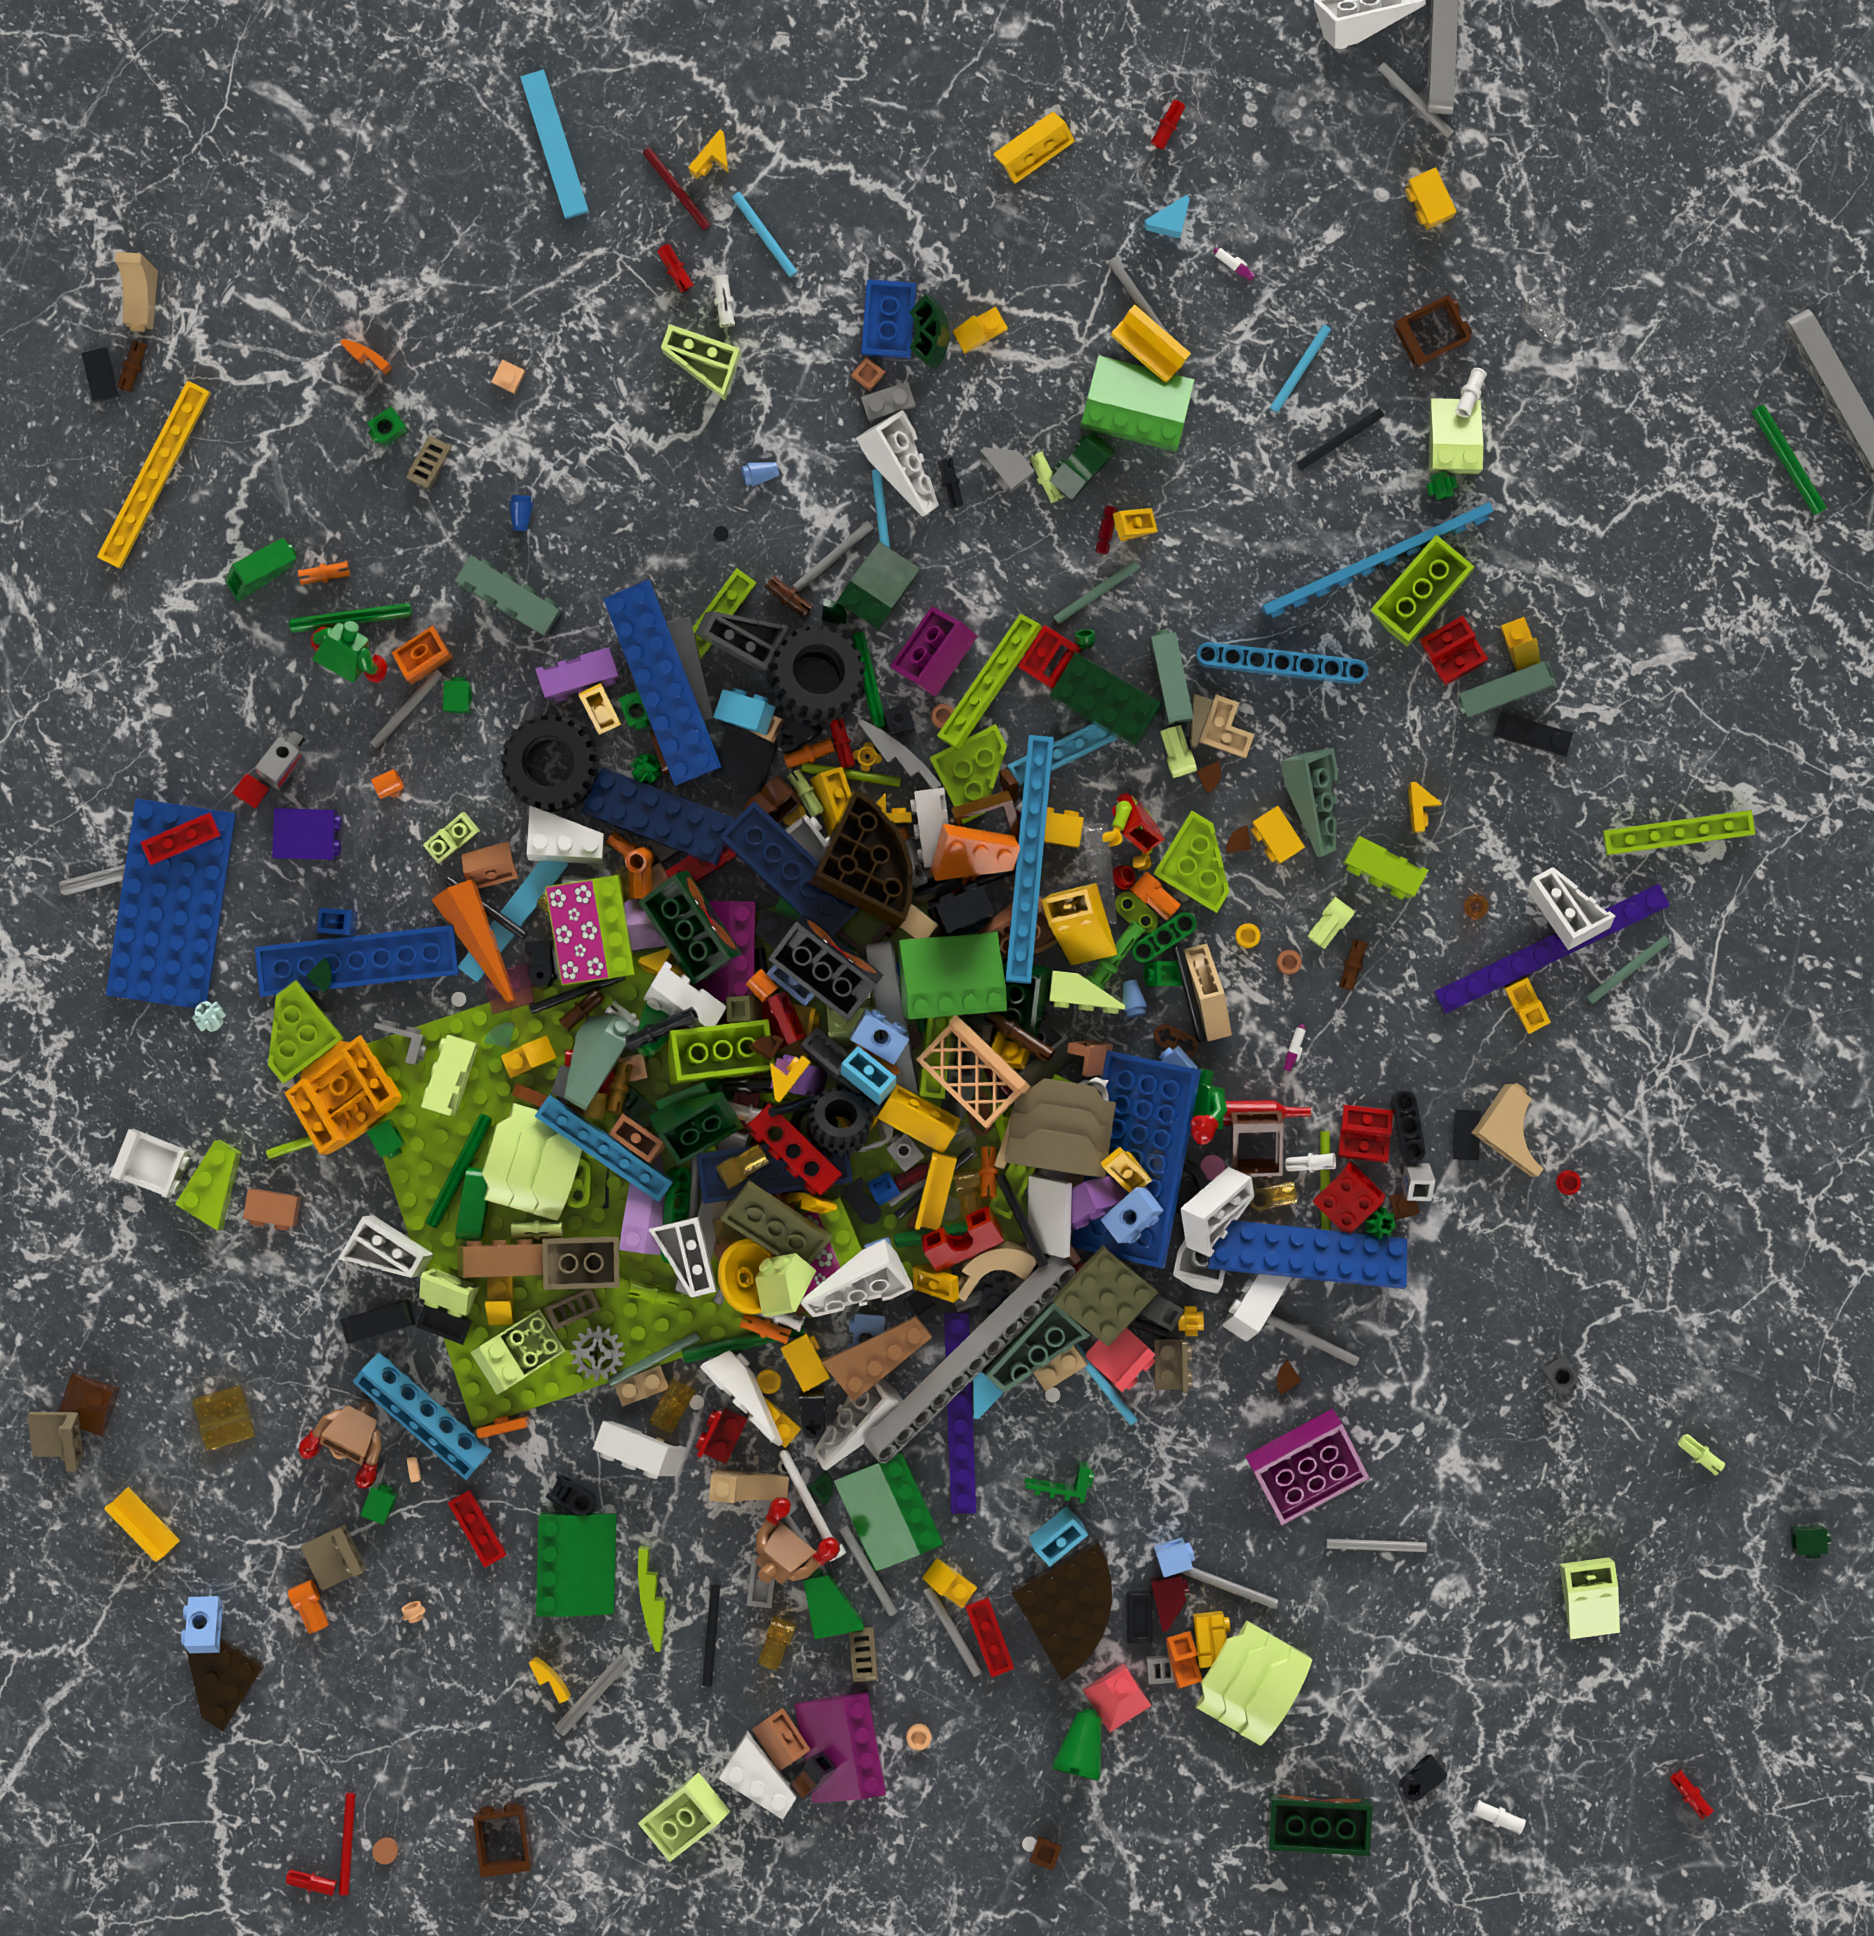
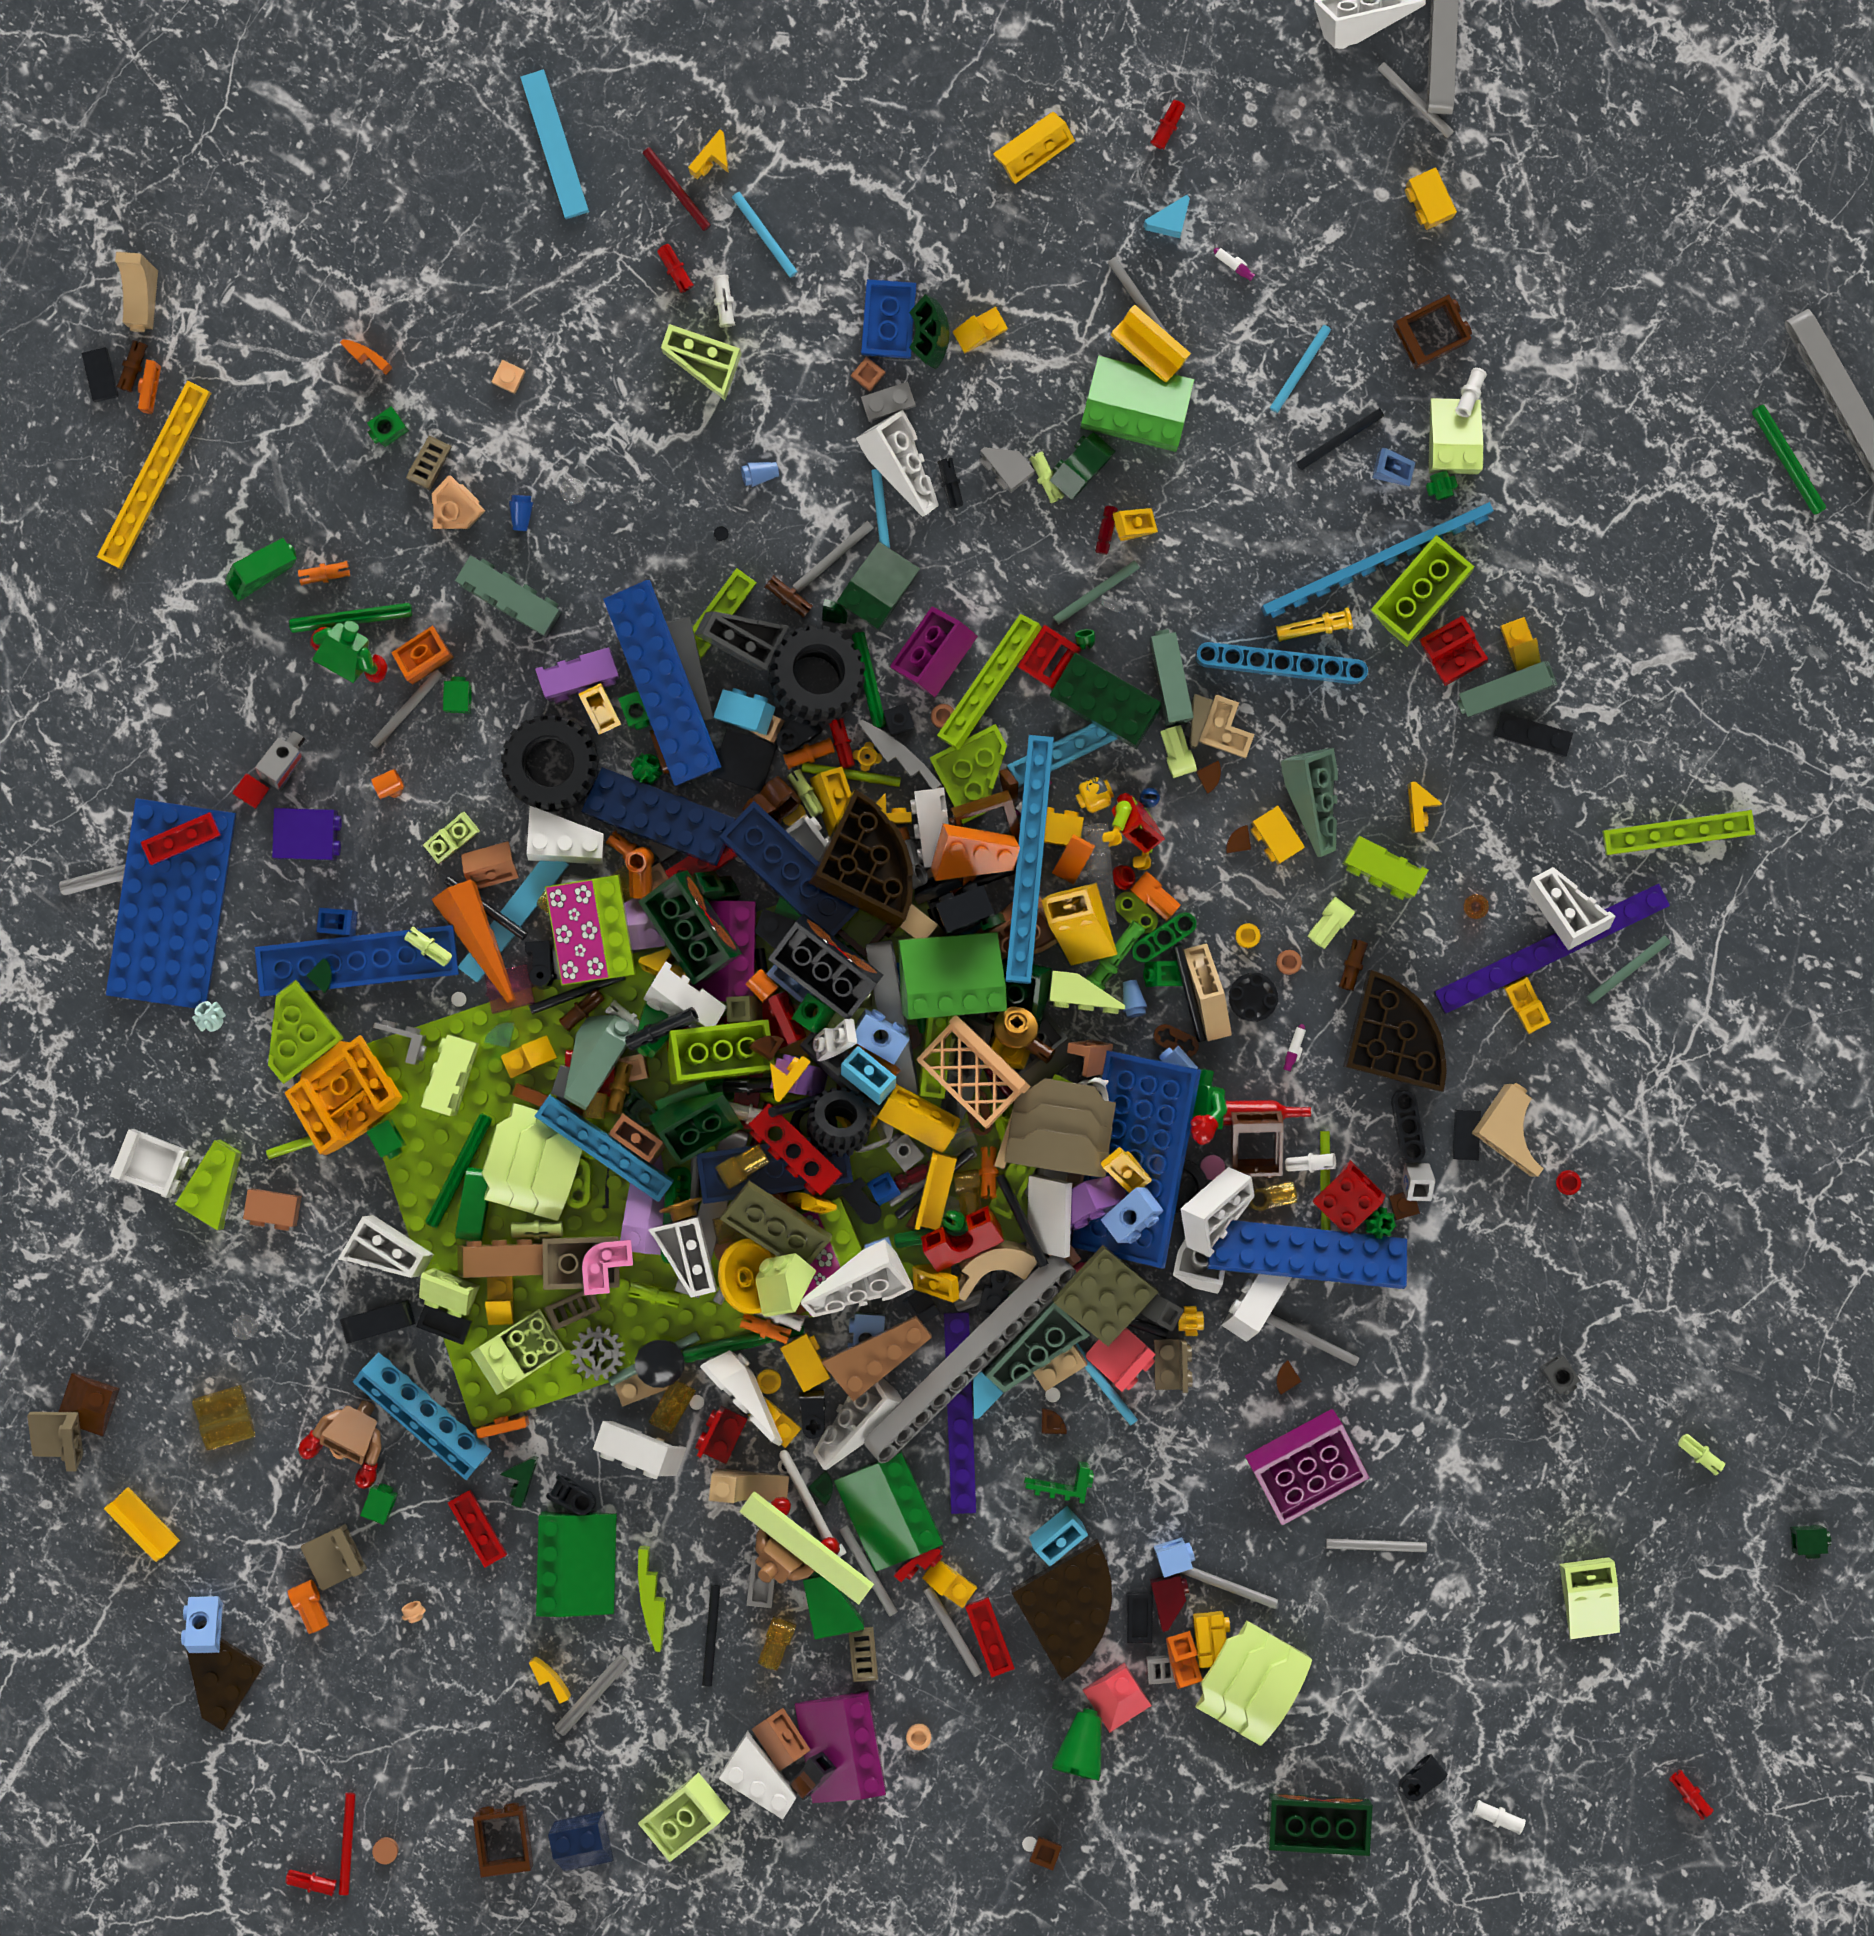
(148, 386): none -> orange plate
(244, 1327): none -> clear tile
(414, 1470): light nougat tile -> none
(428, 946): none -> yellowish green axle
(454, 506): none -> light nougat plate
(523, 1473): none -> dark green slope
(580, 1841): none -> dark blue slope
(599, 1259): none -> bright pink plate
(659, 1363): none -> black dish
(682, 1210): none -> pearl gold piece
(717, 887): none -> dark green slope
(805, 1011): none -> green brick
(806, 1547): none -> yellowish green tile
(835, 1040): none -> white slope
(909, 1568): none -> red slope
(954, 1215): none -> green hinge
(992, 921): none -> dark green tile
(1012, 1036): none -> pearl gold piece
(1052, 1423): none -> reddish brown tile
(1073, 859): none -> orange slope
(1094, 794): none -> yellow head
(1149, 803): none -> blue hinge
(1195, 863): lime plate -> none
(1253, 997): none -> black dish
(1326, 623): none -> yellow pin
(1365, 1133): red slope -> none
(1393, 468): none -> medium blue slope
(1396, 1036): none -> dark brown brick
(1545, 319): clear piece -> none

